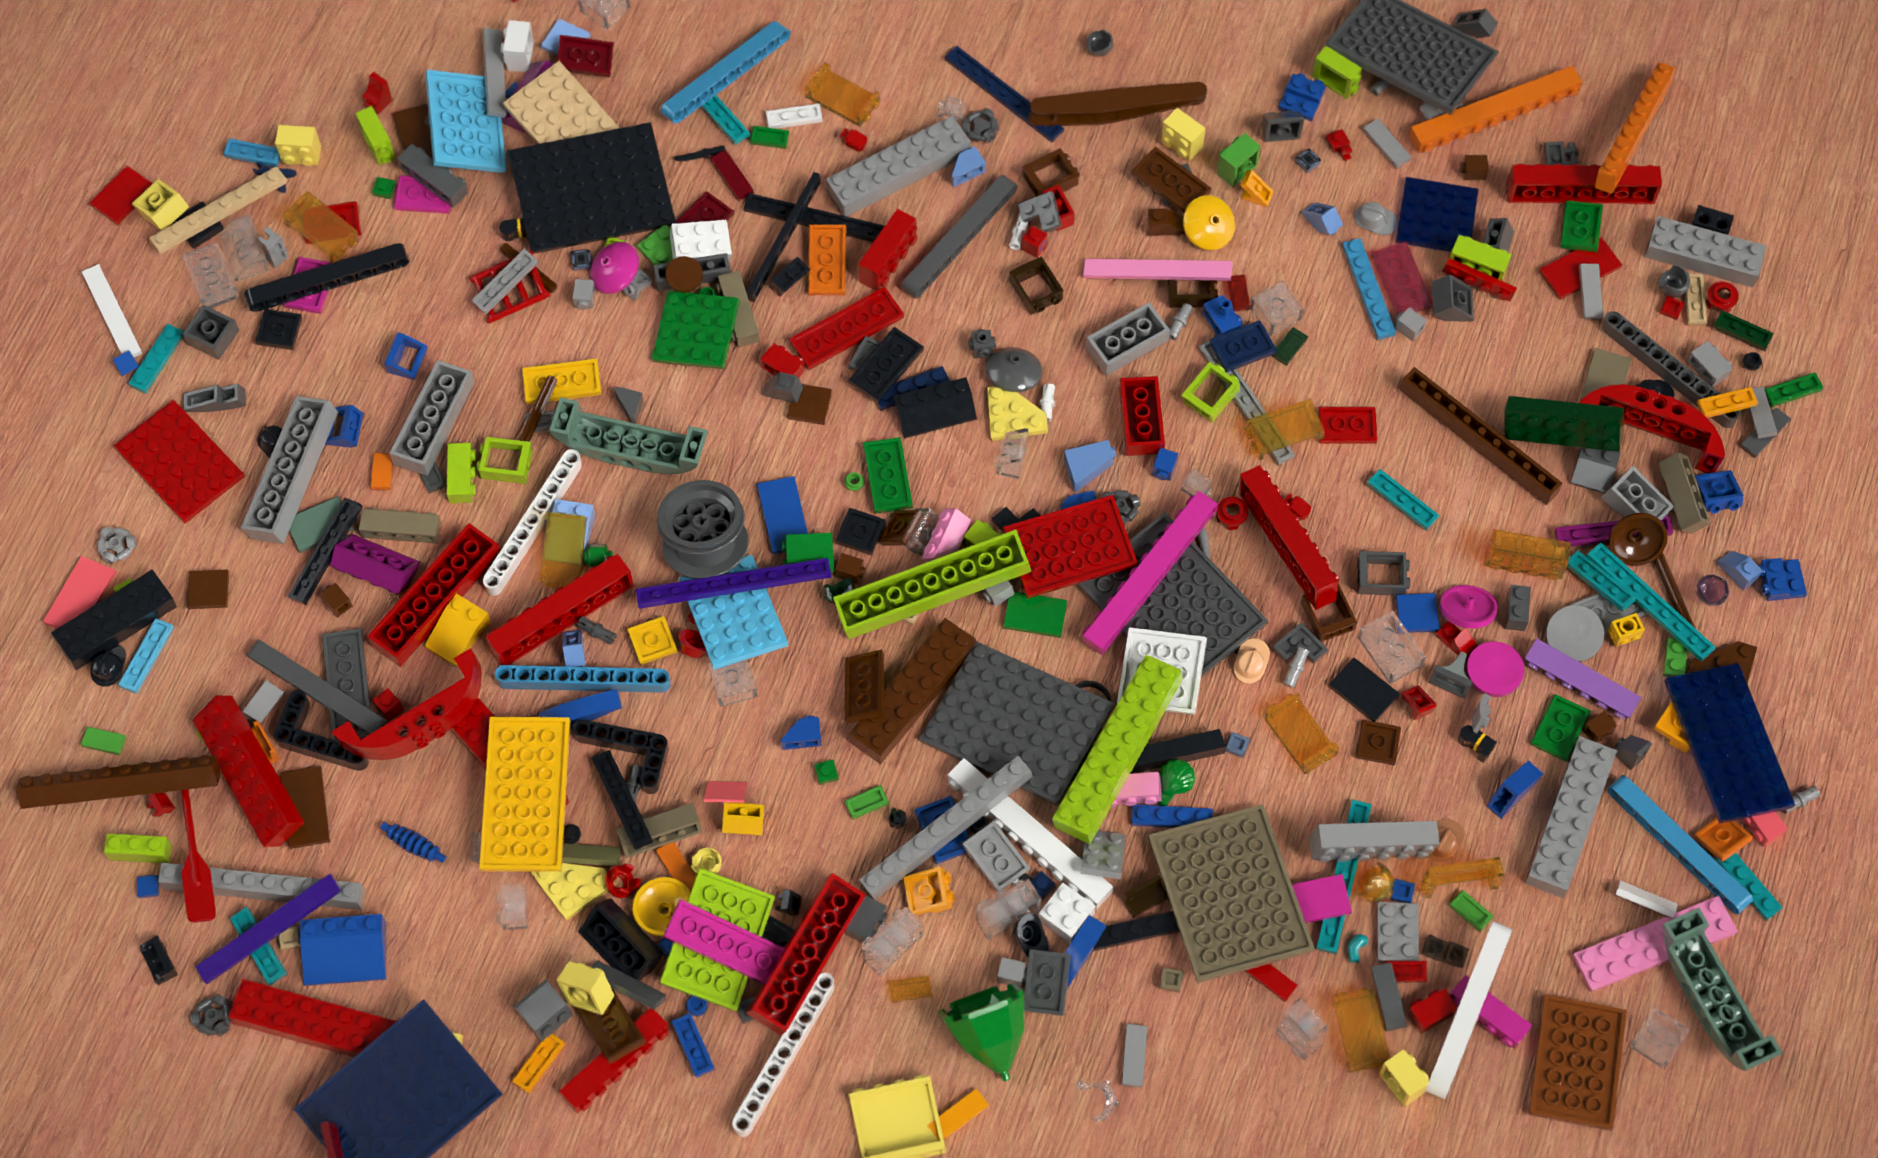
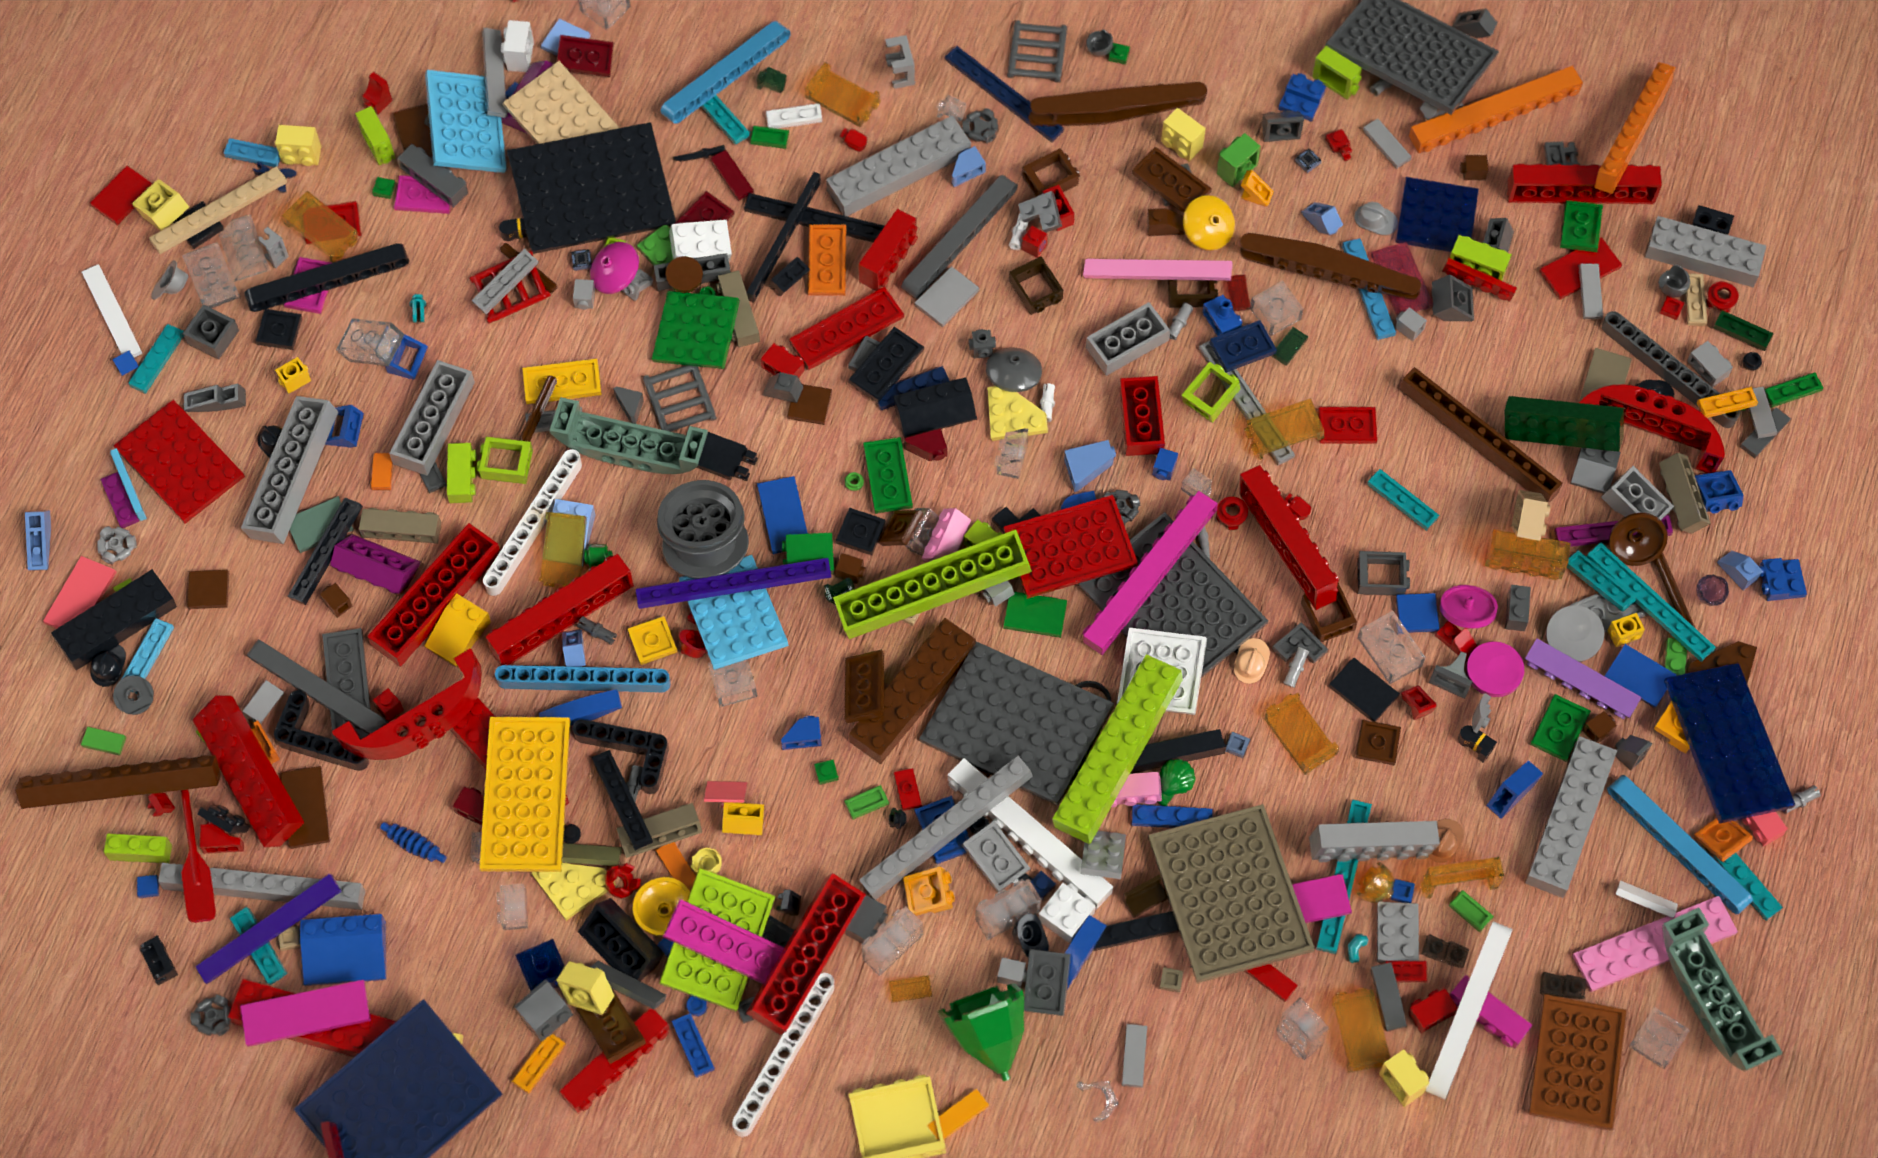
(38, 539): none -> medium blue slope
(119, 500): none -> magenta plate
(122, 692): none -> dark grey plate
(128, 484): none -> medium azure tile
(170, 282): none -> light grey piece
(217, 841): none -> red arch
(220, 817): none -> black plate
(293, 375): none -> yellow head
(305, 1013): none -> dark pink tile
(370, 342): none -> clear brick
(417, 302): none -> teal arm
(470, 805): none -> dark red slope
(540, 964): none -> clear blue brick
(655, 397): none -> dark grey bar
(724, 456): none -> black tile
(772, 79): none -> clear green bracket
(901, 61): none -> light grey panel
(907, 789): none -> red plate
(927, 445): none -> dark red slope
(947, 296): none -> light grey tile
(1014, 56): none -> dark grey bar
(1119, 53): none -> green plate
(1327, 264): none -> reddish brown piece
(1529, 515): none -> tan brick
(1563, 986): none -> clear smoke slope
(1639, 675): none -> blue tile

